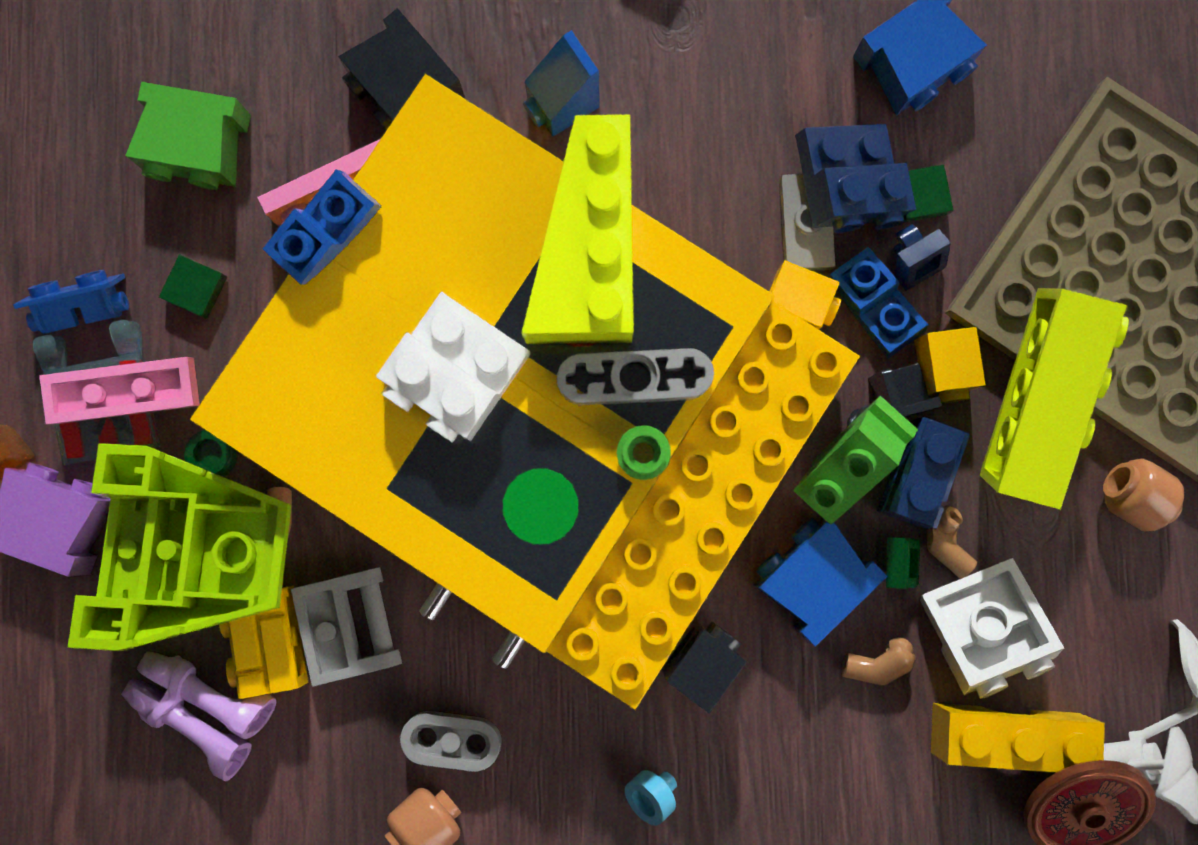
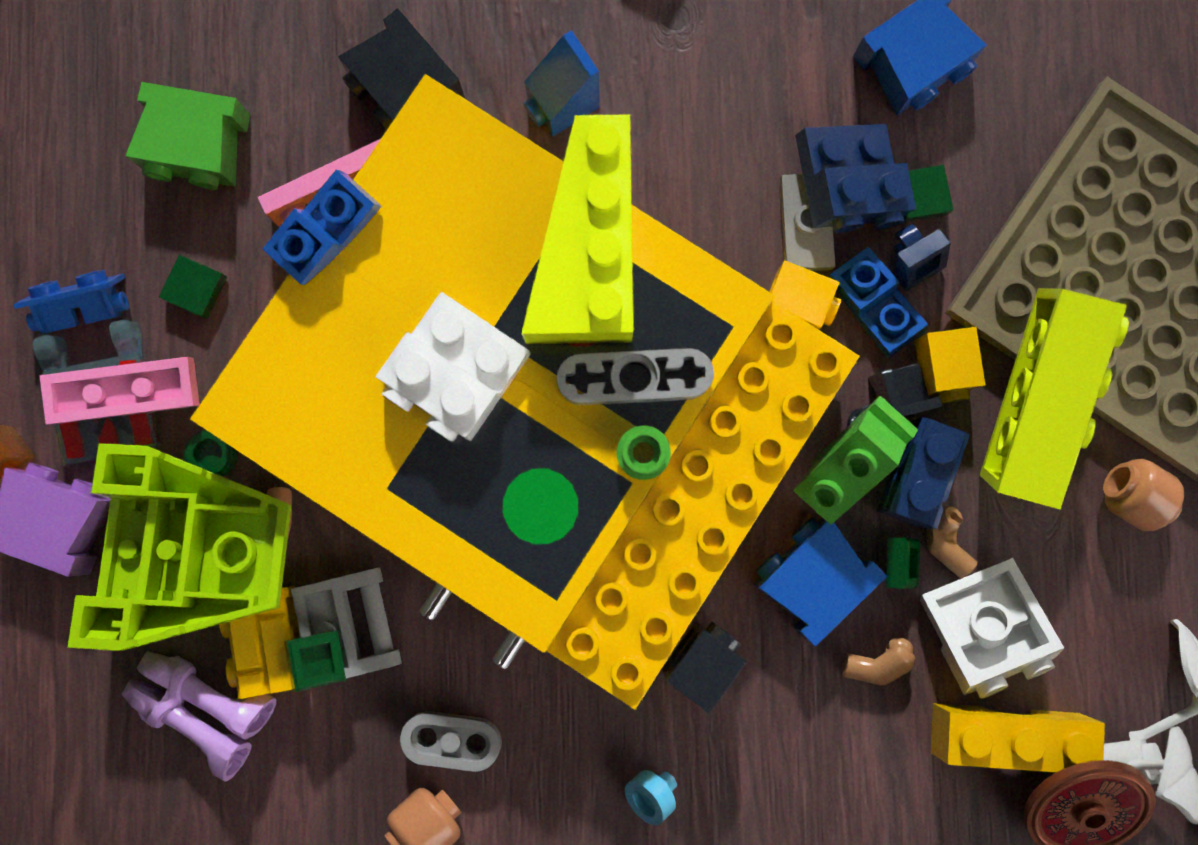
(315, 661): none -> dark green tile

